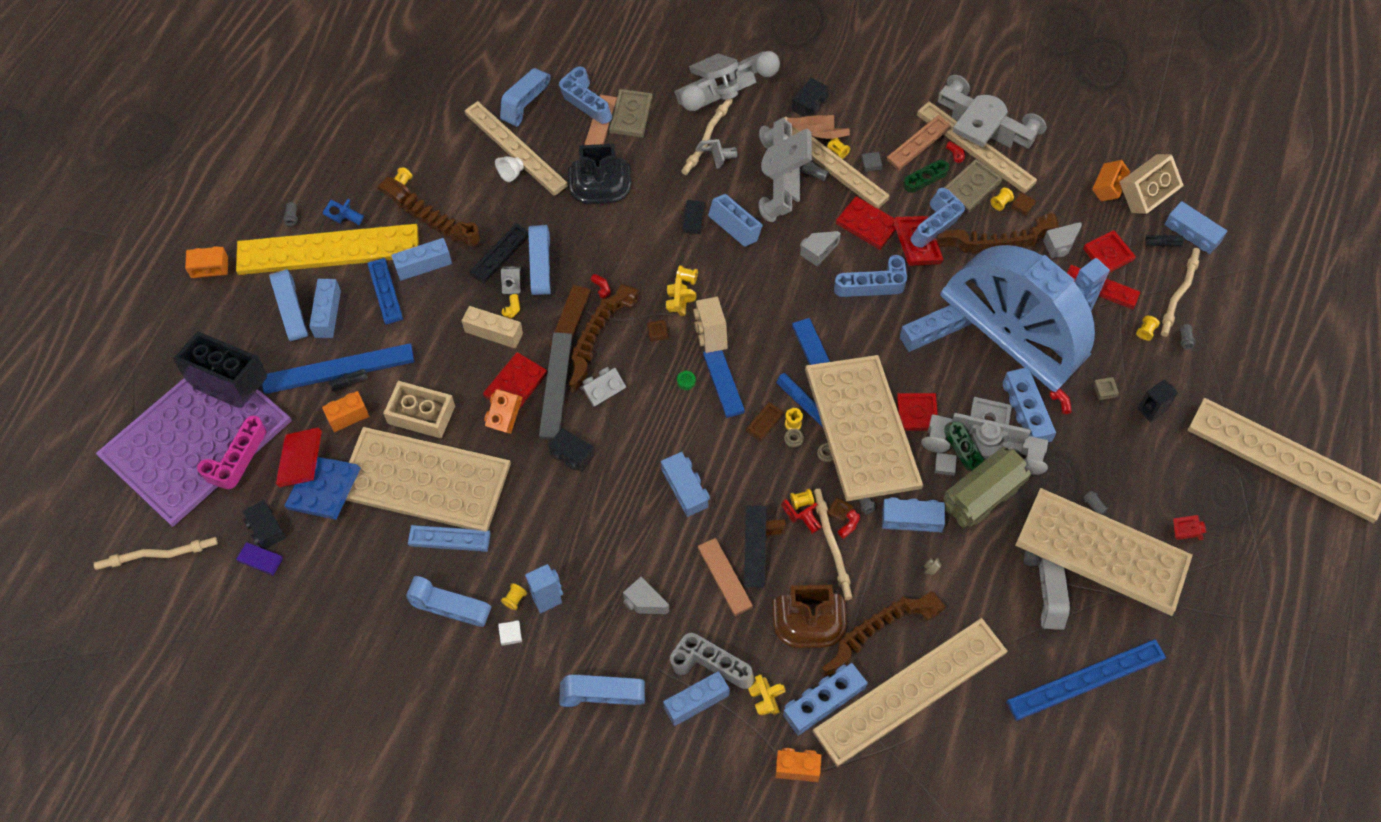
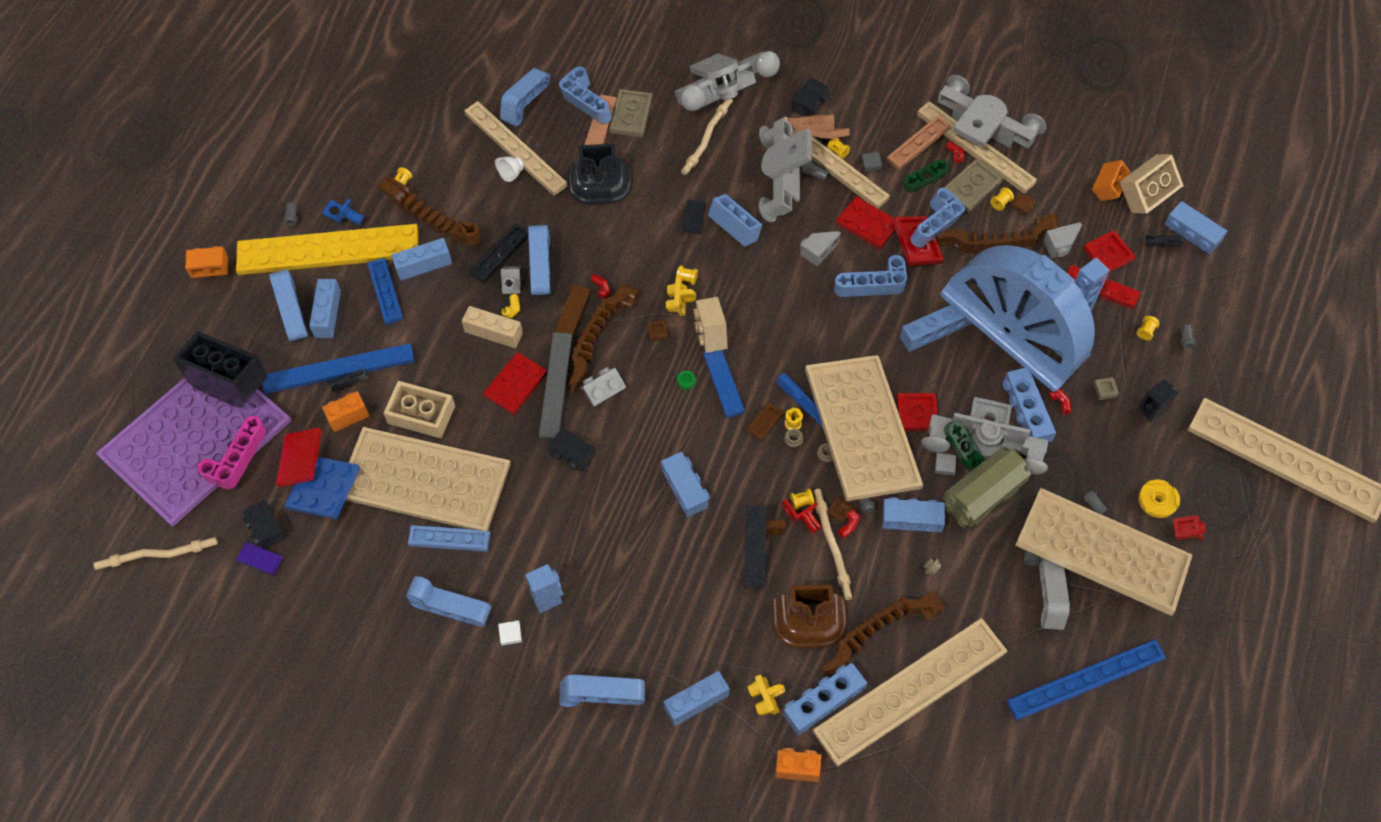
(502, 411): orange brick -> none
(513, 596): yellow bush -> none
(644, 599): light grey slope -> none
(714, 663): light grey beam -> none
(719, 153): light grey bracket -> none
(725, 577): nougat tile -> none
(810, 342): blue tile -> none
(1162, 490): none -> yellow plate
(1168, 318): tan bar -> none

